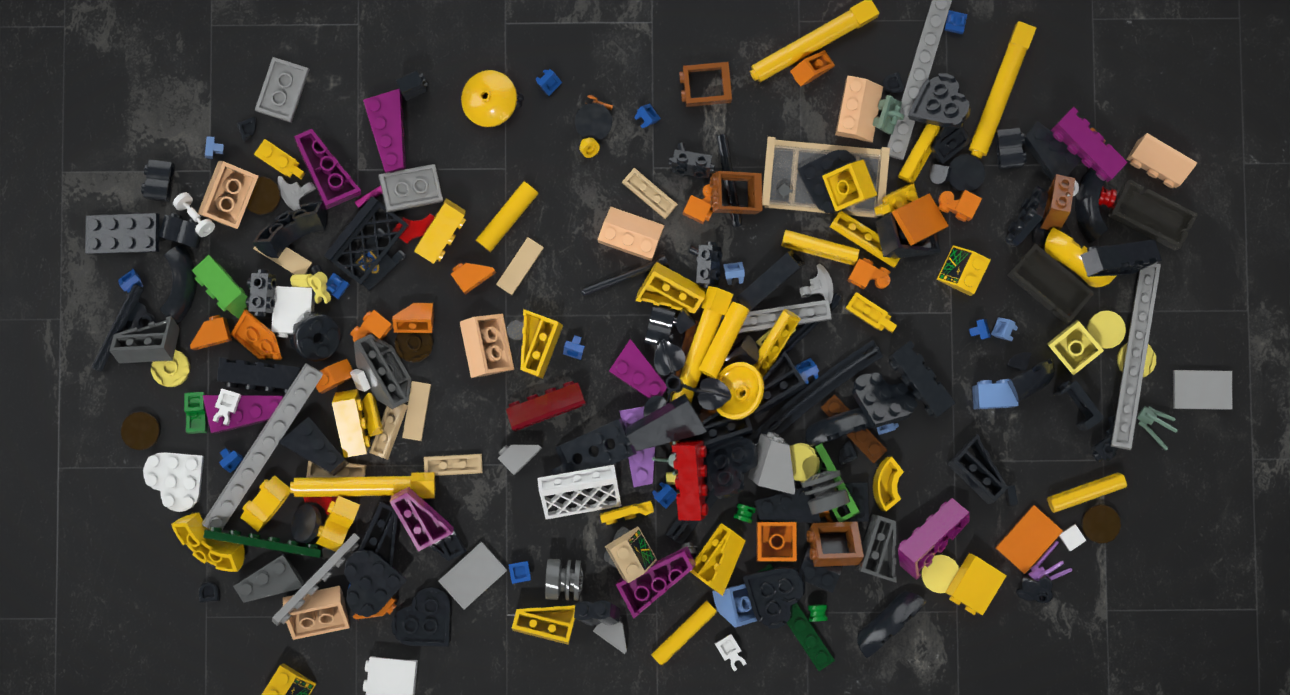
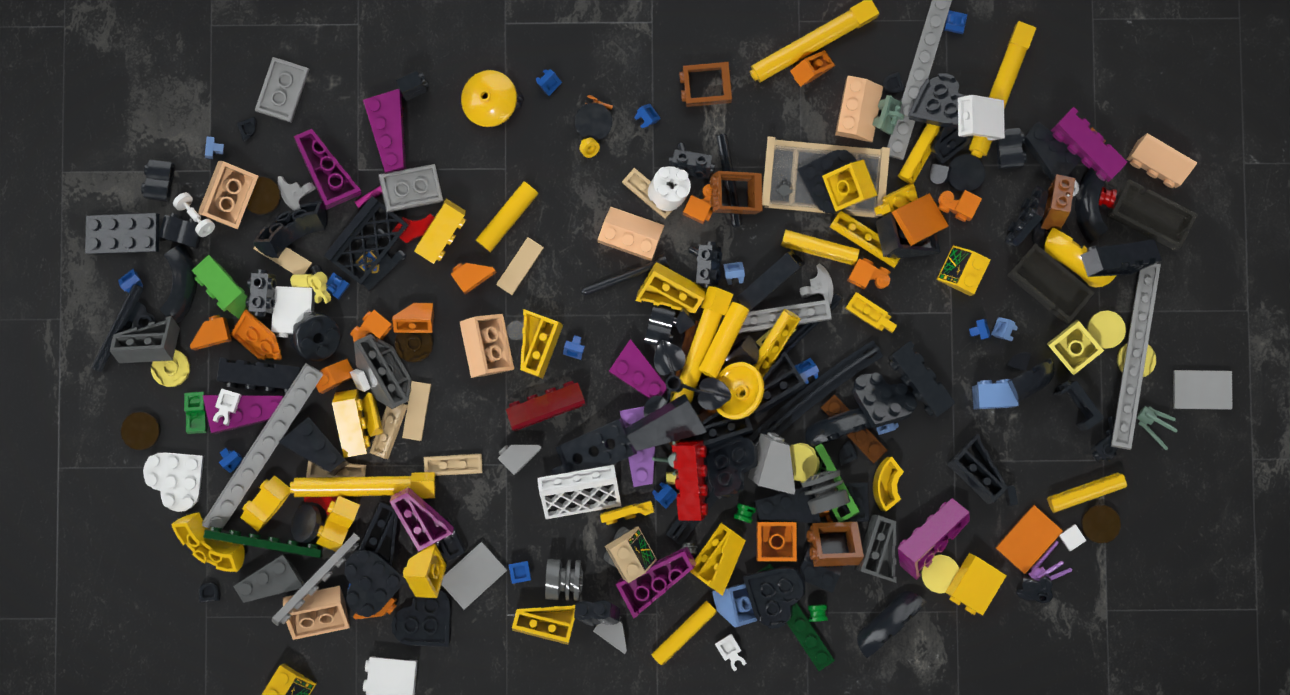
(278, 159): yellow hinge -> none
(425, 572): none -> yellow slope
(669, 188): none -> white brick
(981, 117): none -> white panel

